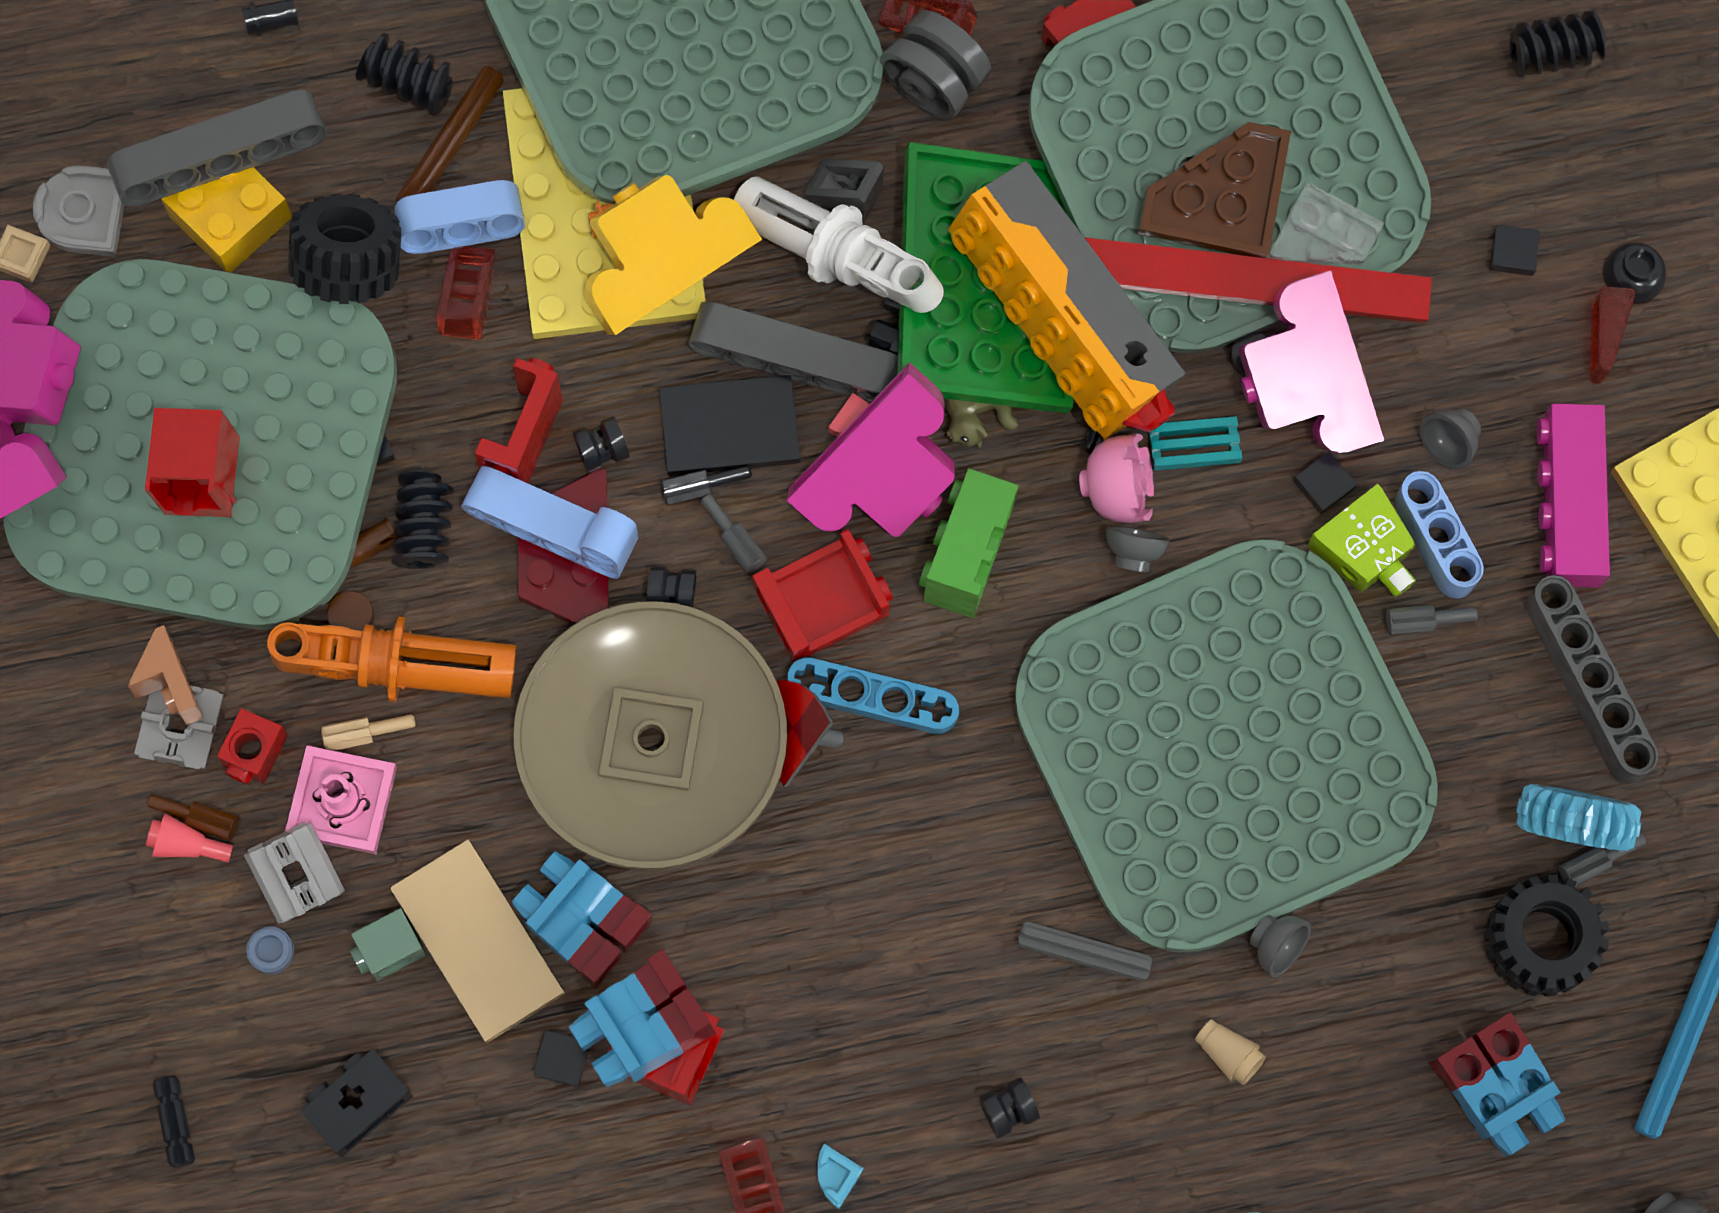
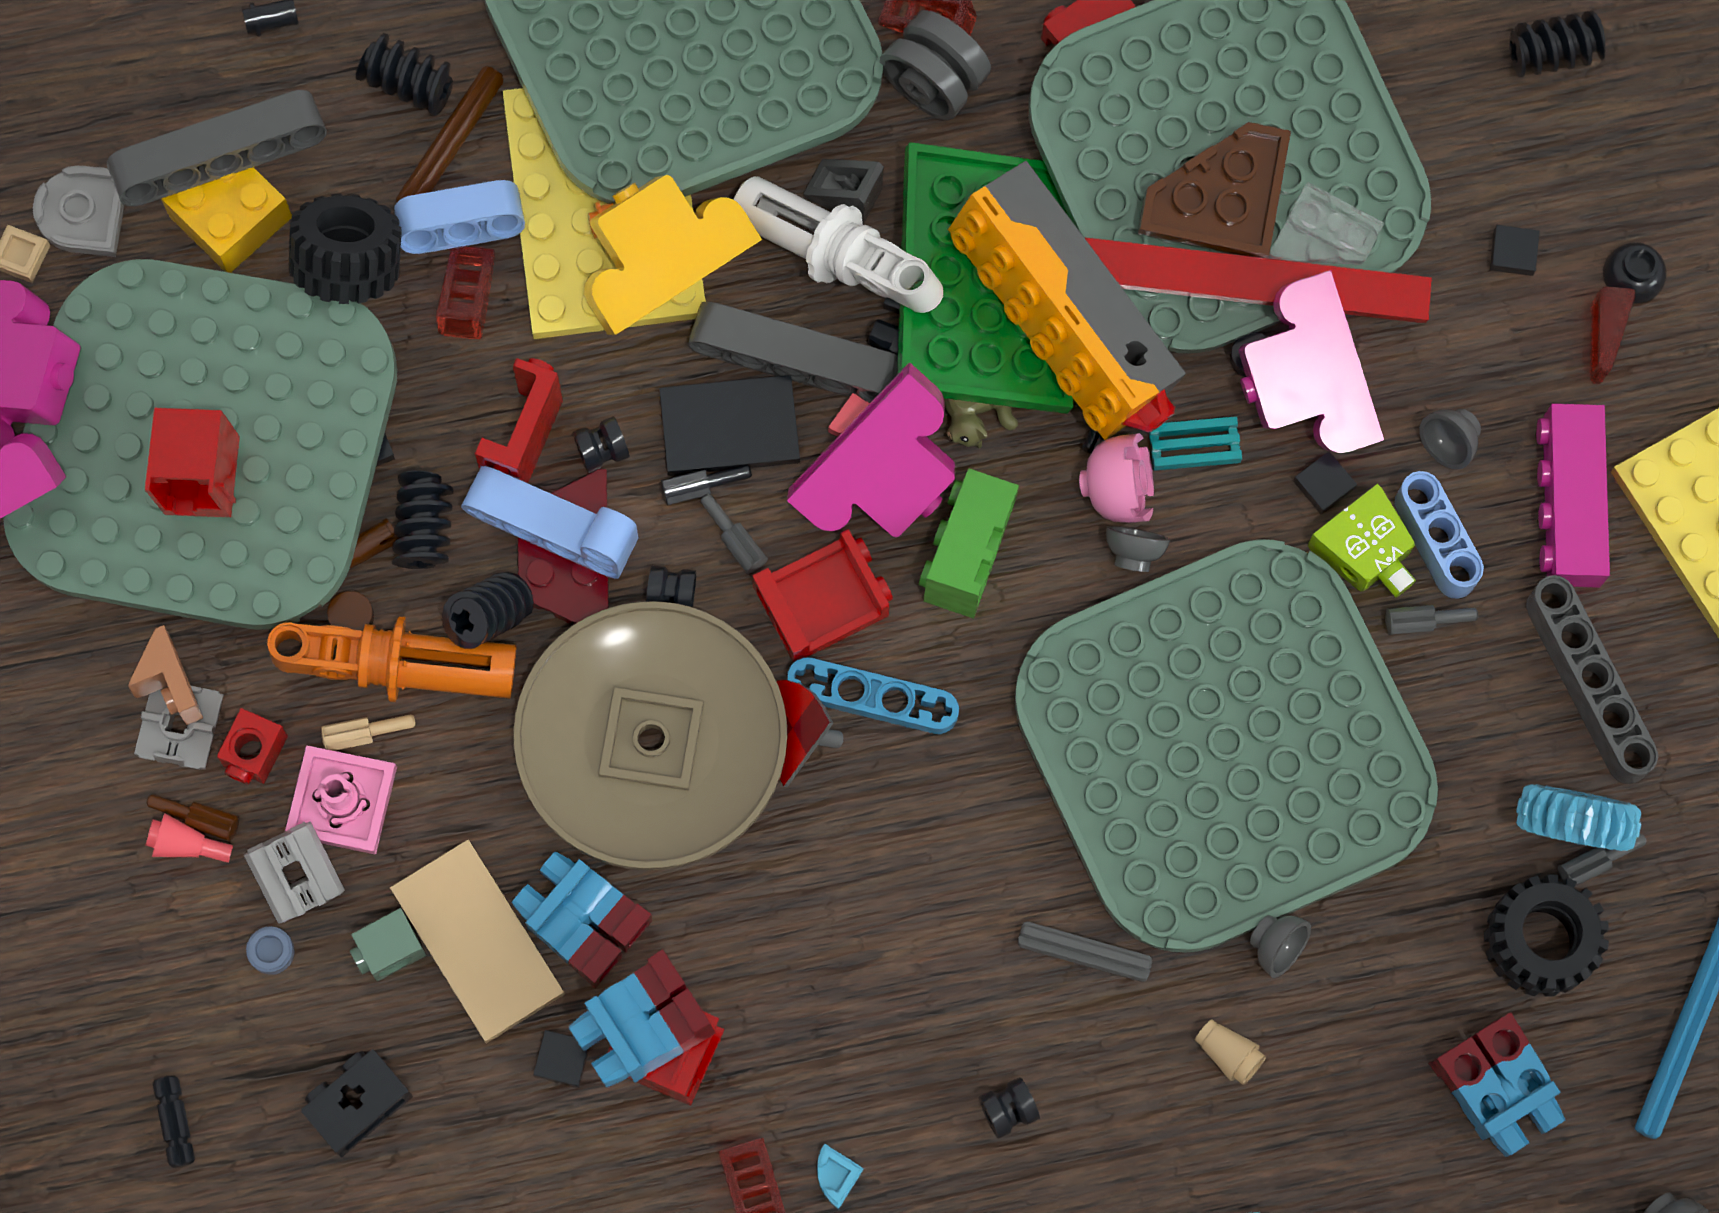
(487, 609): none -> black piece

